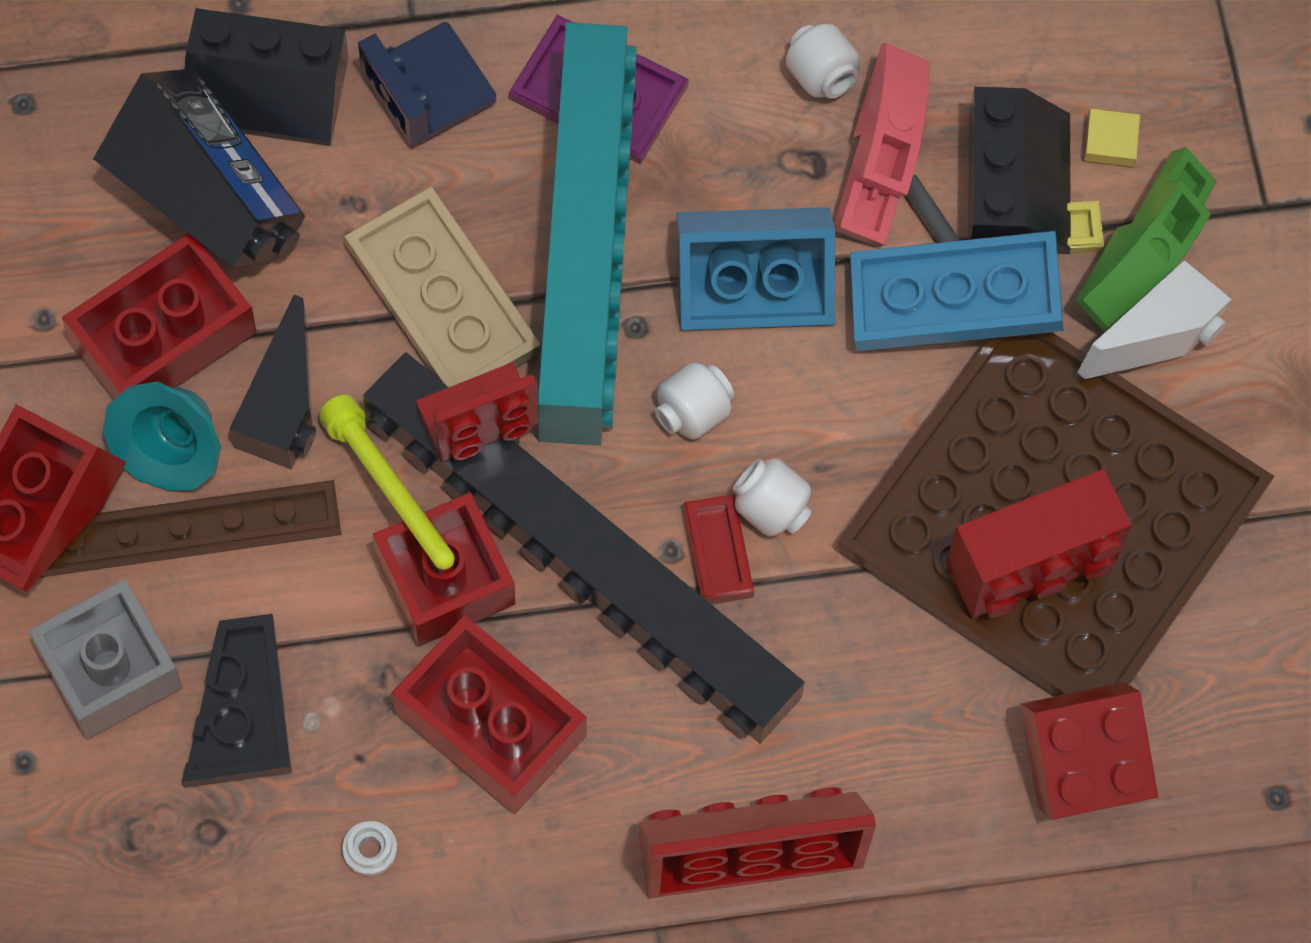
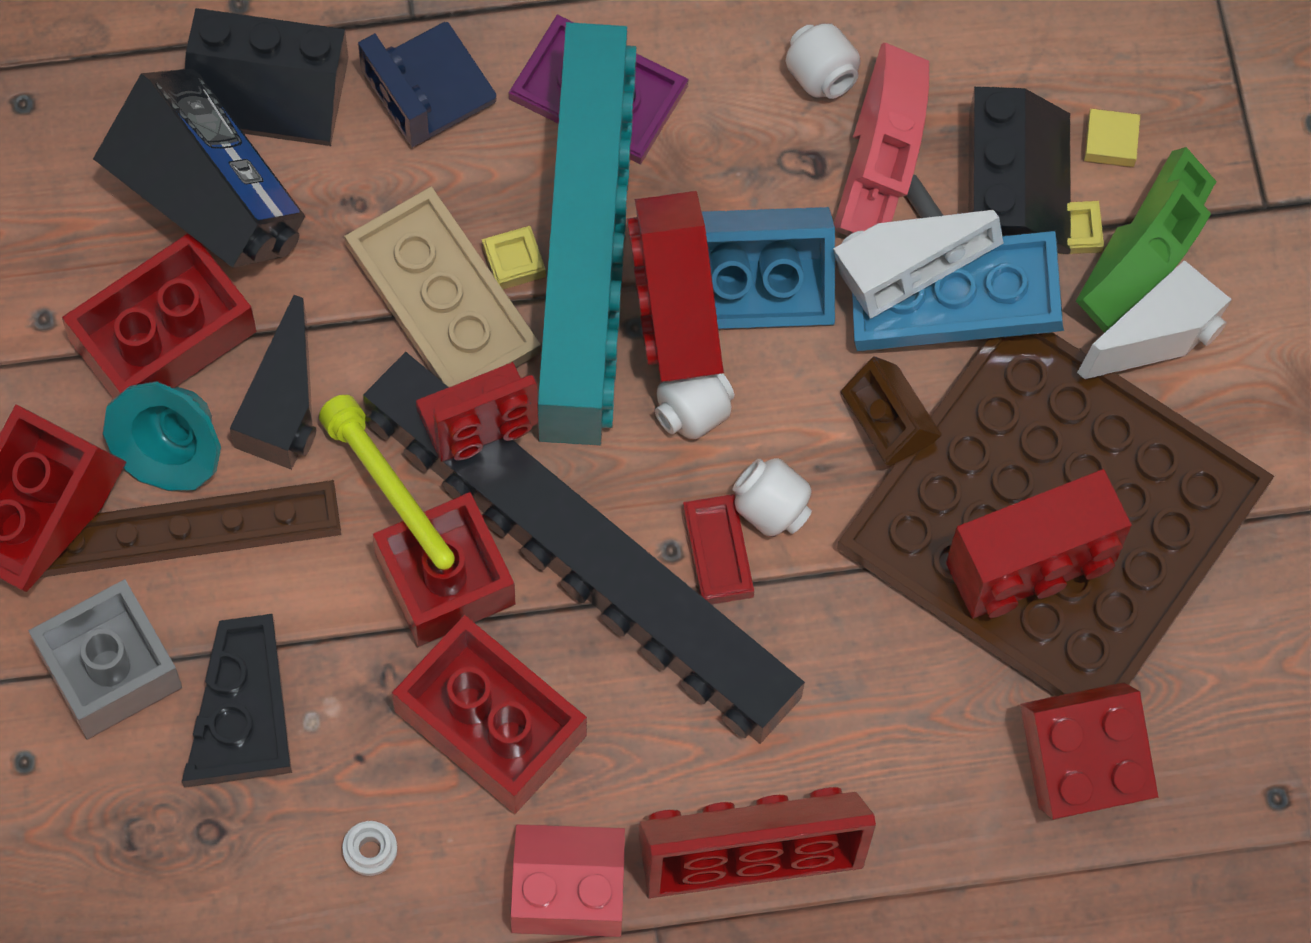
(514, 257): none -> light yellow tile
(568, 880): none -> coral slope
(675, 286): none -> red brick
(889, 411): none -> reddish brown slope
(909, 255): none -> white slope

